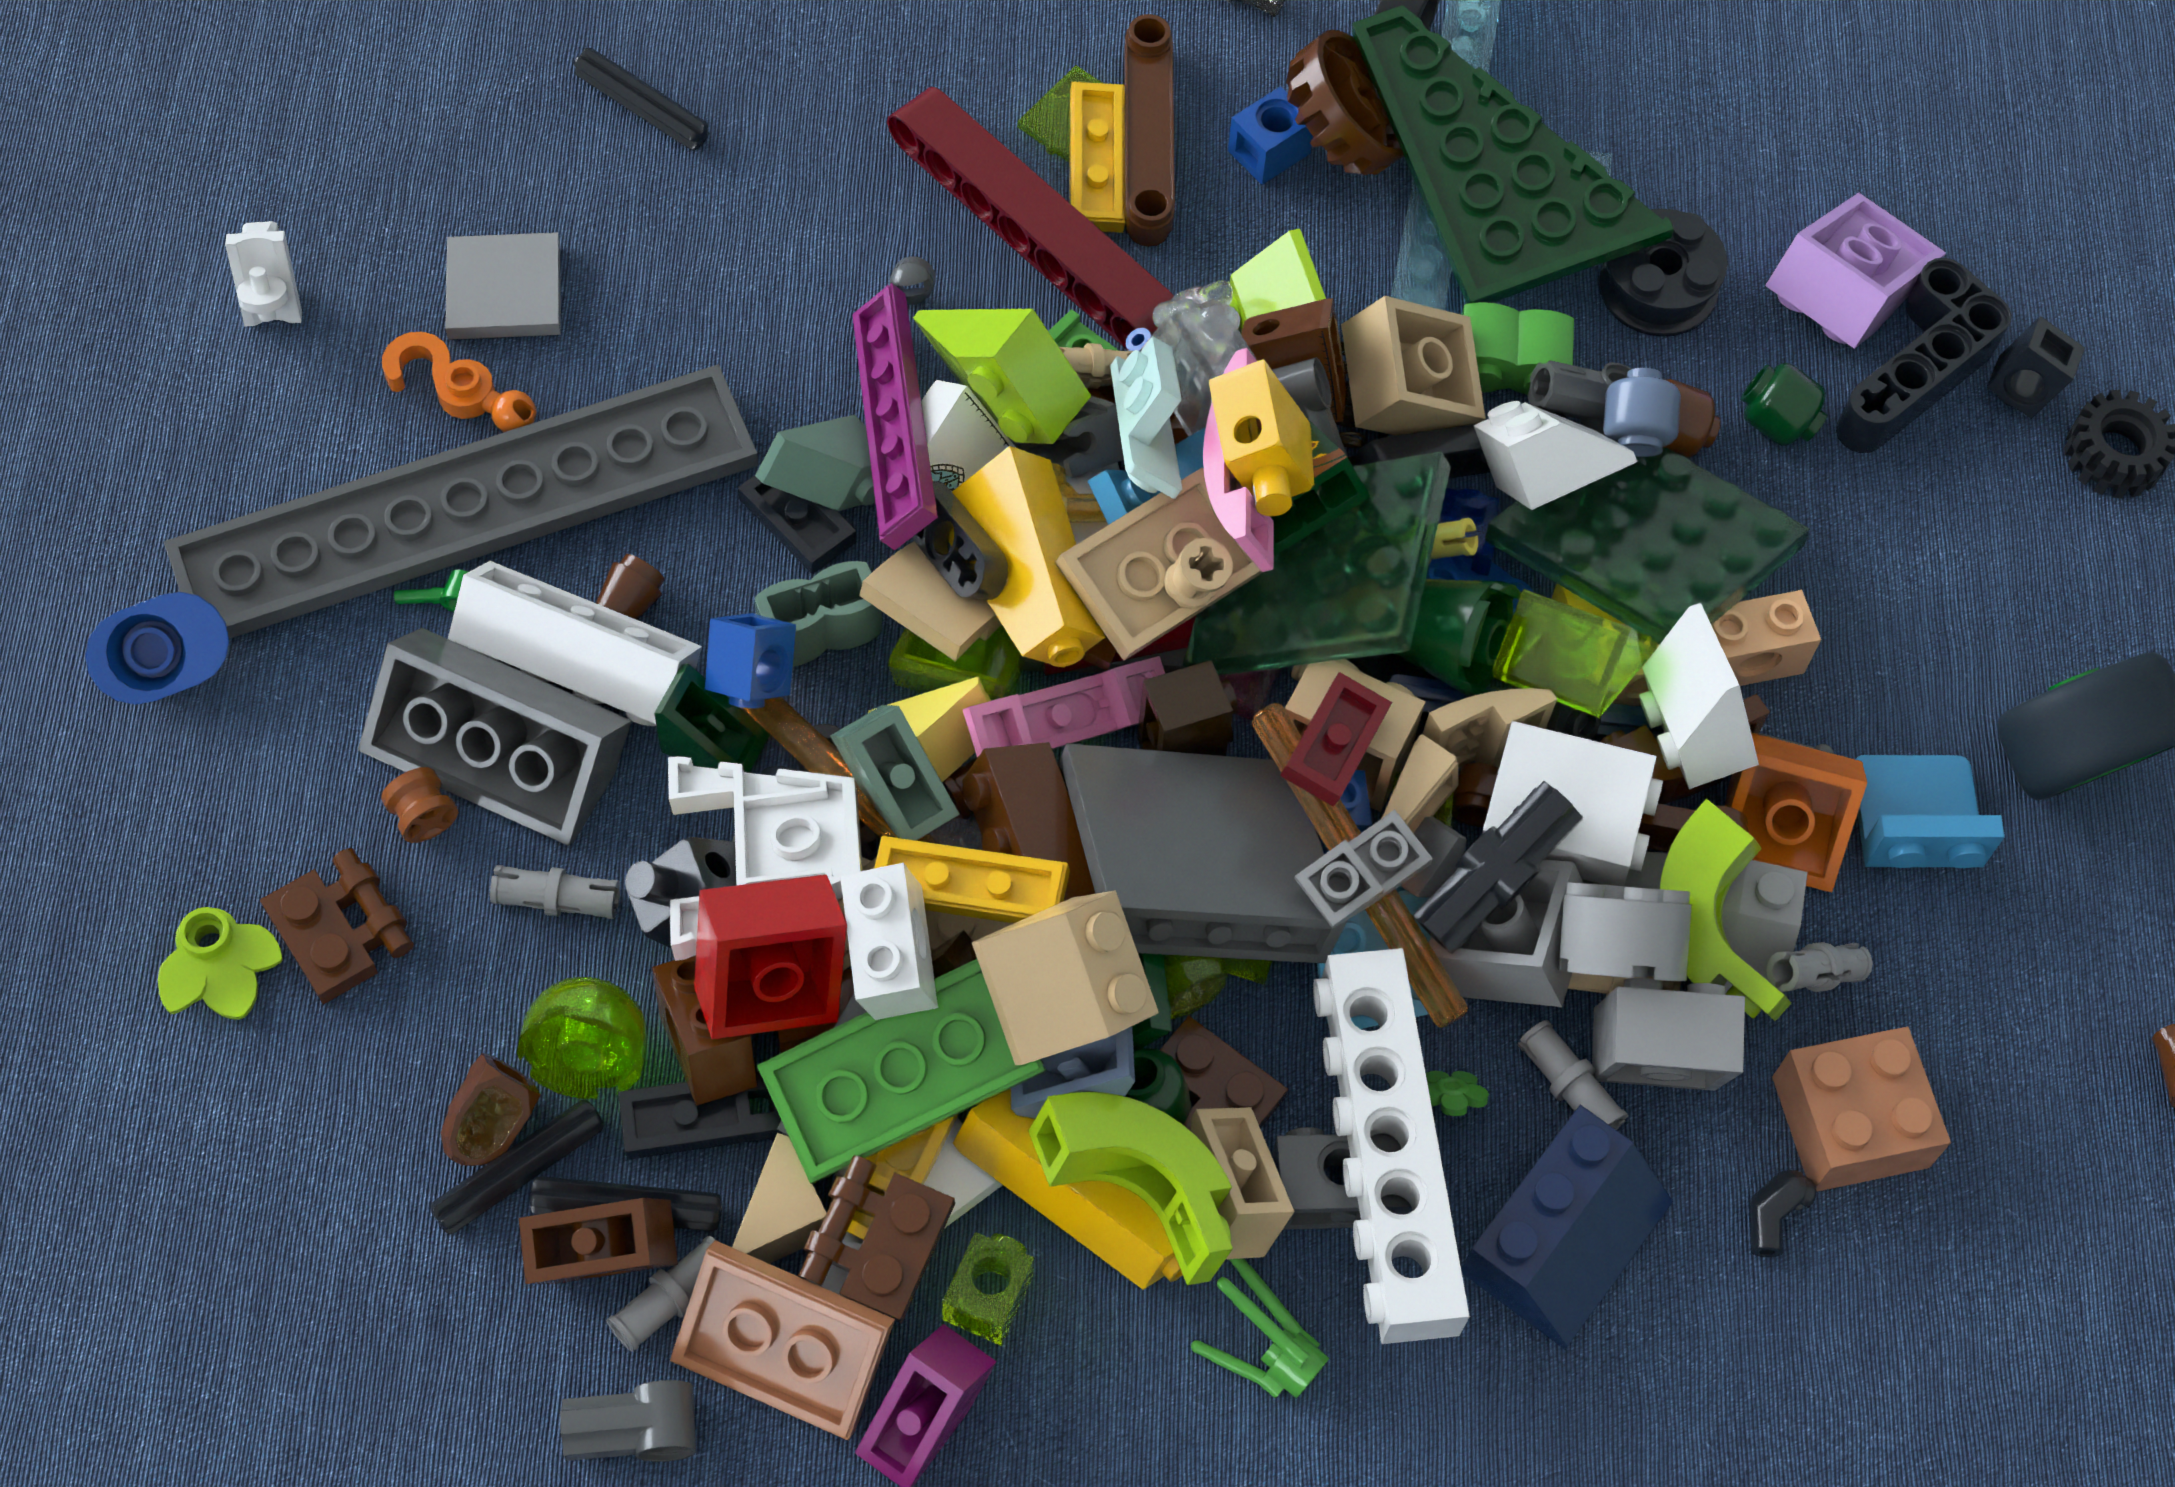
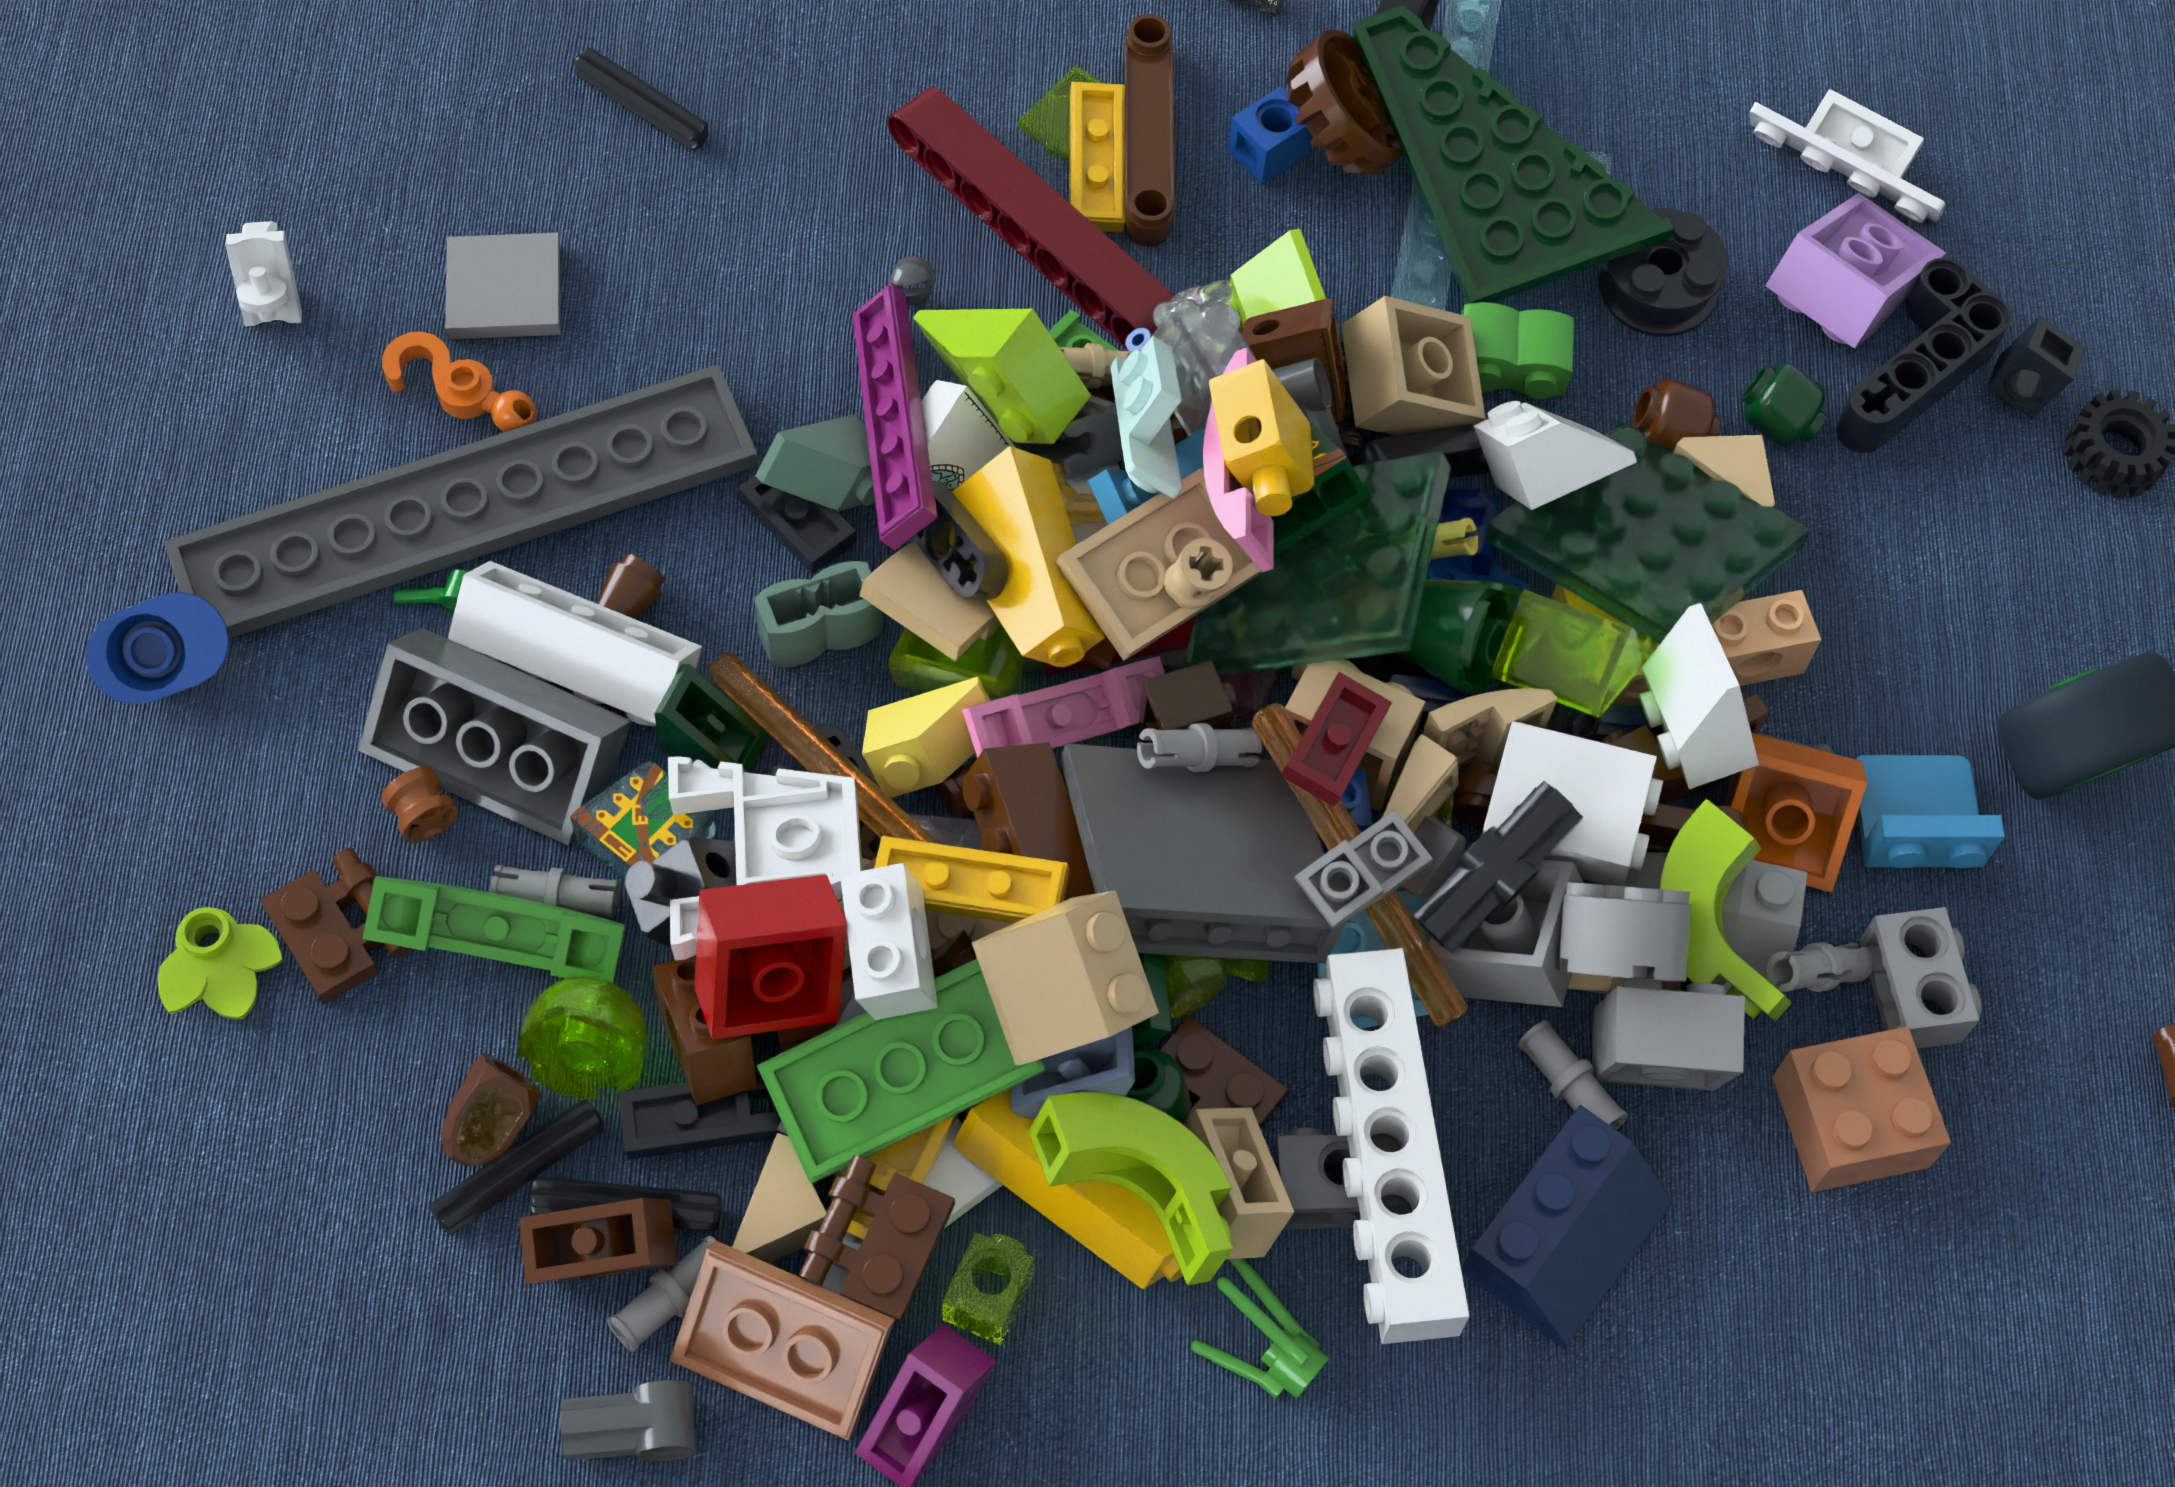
(492, 927): none -> bright green slope
(636, 820): none -> torso
(750, 658): blue brick -> none
(895, 772): sand green slope -> none
(1199, 747): none -> light grey pin
(1455, 1092): bright green plant -> none
(1574, 390): dark grey piece -> none
(1642, 412): sand blue head -> none
(1733, 460): none -> tan slope
(1771, 1204): black arm -> none
(1858, 146): none -> white bracket
(1904, 979): none -> light grey brick

